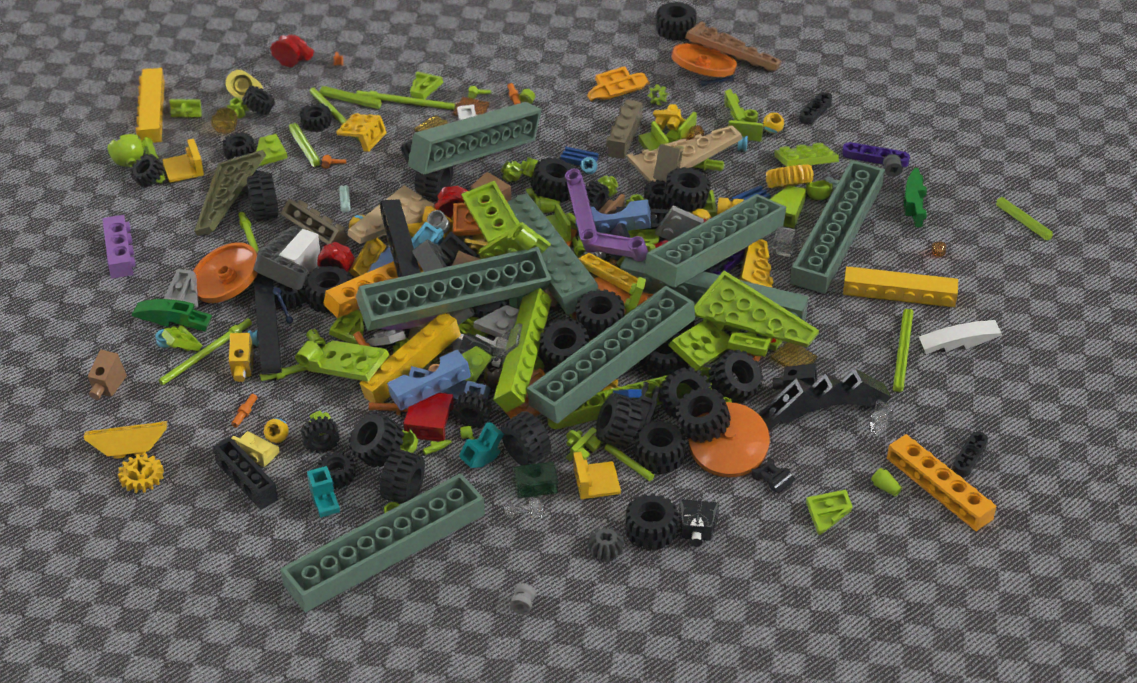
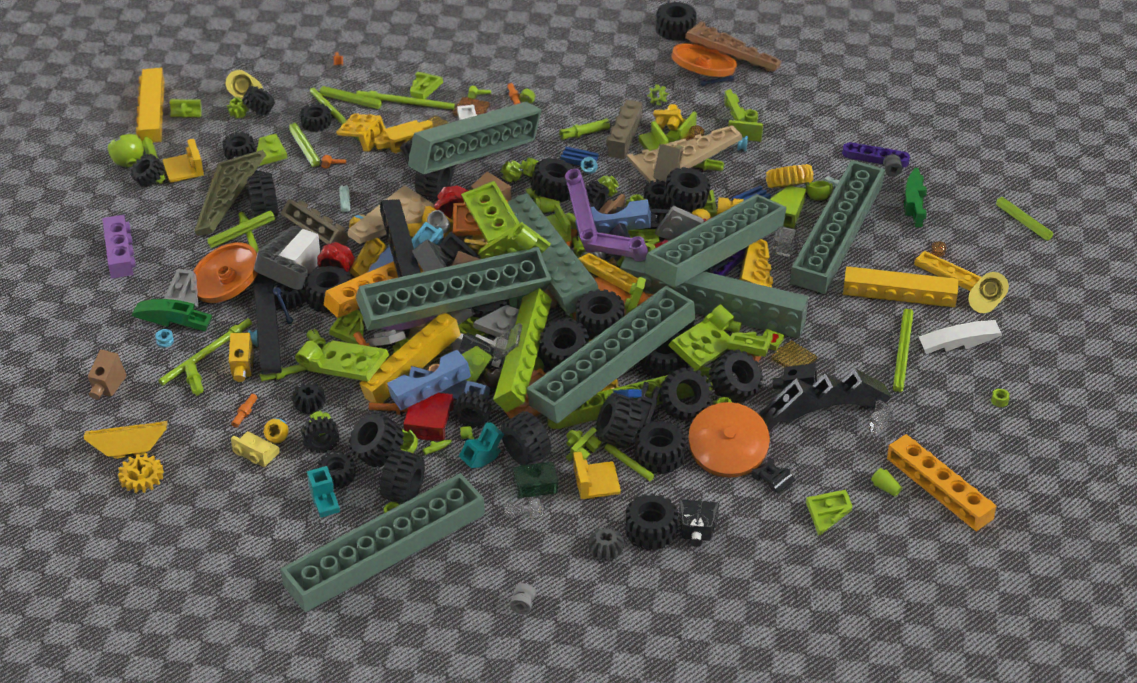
(181, 338): lime wing -> none
(193, 378): none -> lime axle
(224, 120): clear yellow hair -> none
(241, 229): none -> lime axle
(245, 473): black brick -> none
(291, 50): red piece -> none
(308, 398): none -> black gear
(399, 134): none -> yellow hinge
(578, 130): none -> lime pin
(617, 83): light orange plate -> none
(702, 402): black tyre -> none
(743, 307): lime wing -> none
(773, 122): yellow piece -> none
(806, 155): lime plate -> none
(808, 119): black beam -> none
(946, 269): none -> yellow tile
(970, 446): black beam -> none
(988, 292): none -> light yellow piece
(998, 402): none -> lime axle

